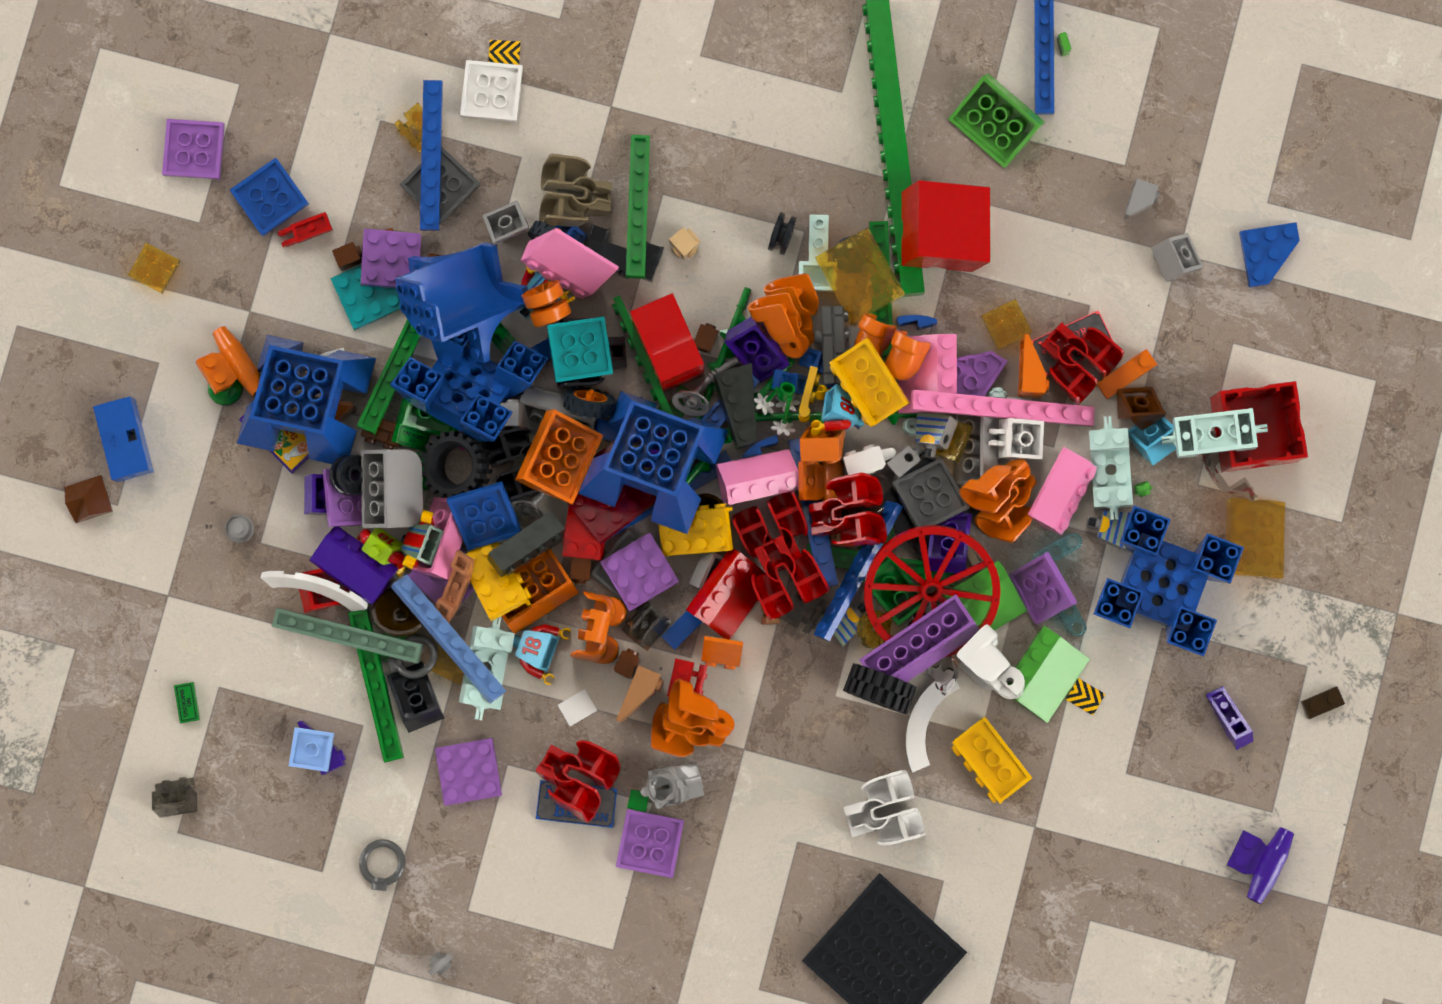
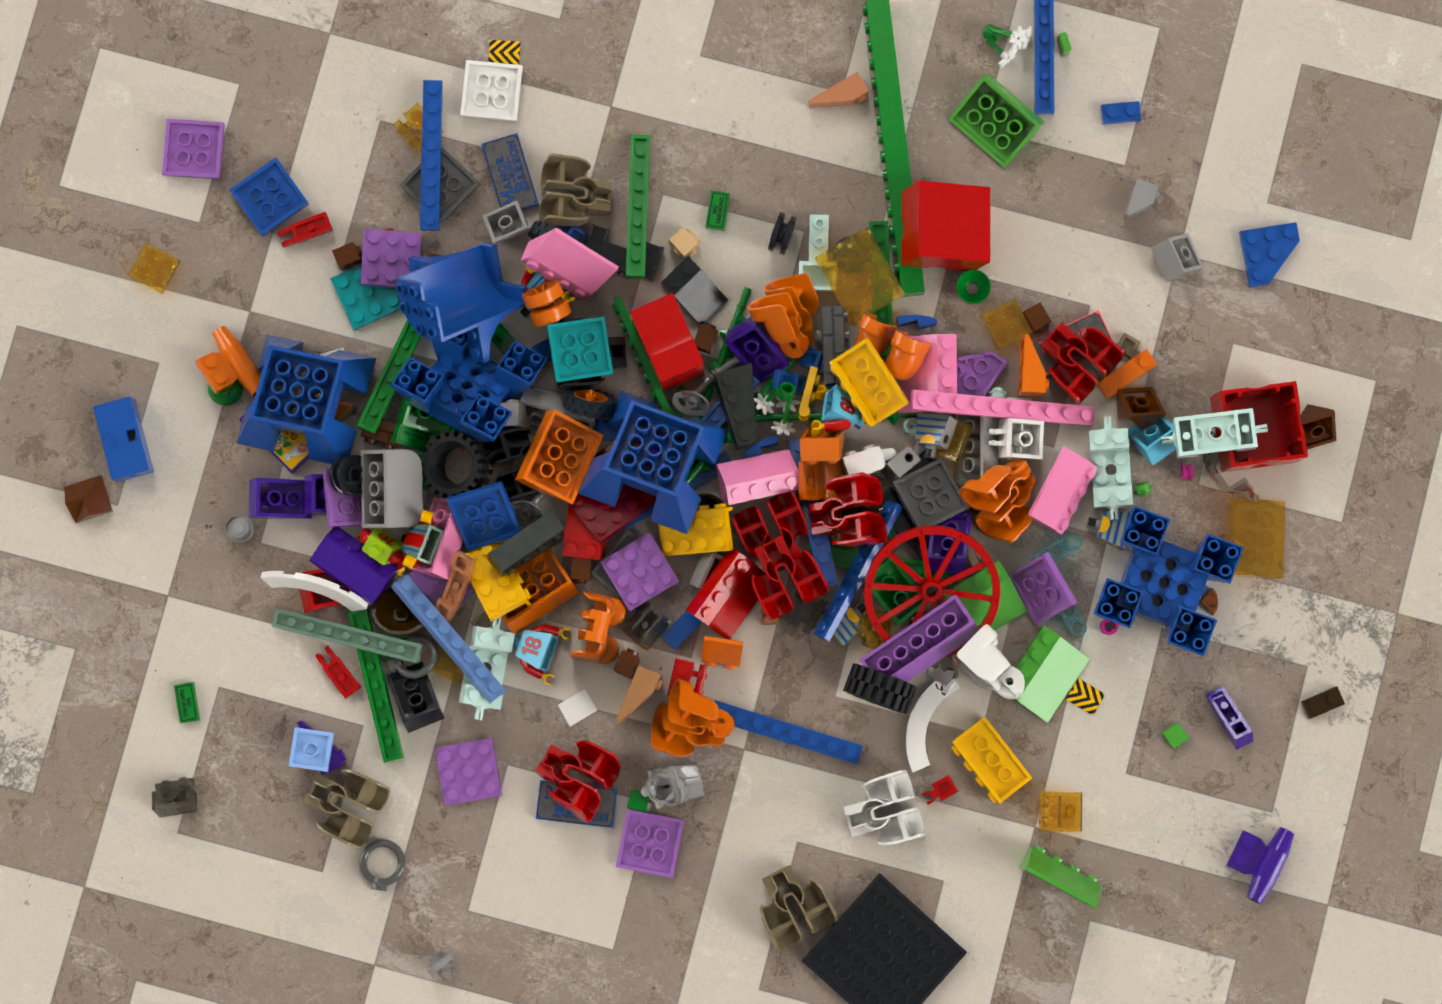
(276, 499): none -> dark purple slope
(339, 674): none -> red hinge
(339, 822): none -> dark tan piece
(481, 621): none -> dark tan tile
(510, 172): none -> flat silver tile
(694, 291): none -> slope
(717, 210): none -> green tile
(793, 734): none -> blue plate
(810, 899): none -> dark tan piece
(844, 93): none -> nougat slope
(942, 788): none -> red plate
(973, 277): none -> green piece
(995, 33): none -> plant
(1037, 318): none -> reddish brown brick
(1060, 811): none -> clear yellow slope
(1062, 877): none -> bright green slope
(1103, 630): none -> dark pink bush
(1120, 112): none -> blue plate
(1128, 344): none -> dark tan tile
(1175, 735): none -> bright green tile
(1186, 472): none -> dark pink bush
(1210, 601): none -> dark orange tile
(1318, 425): none -> reddish brown slope

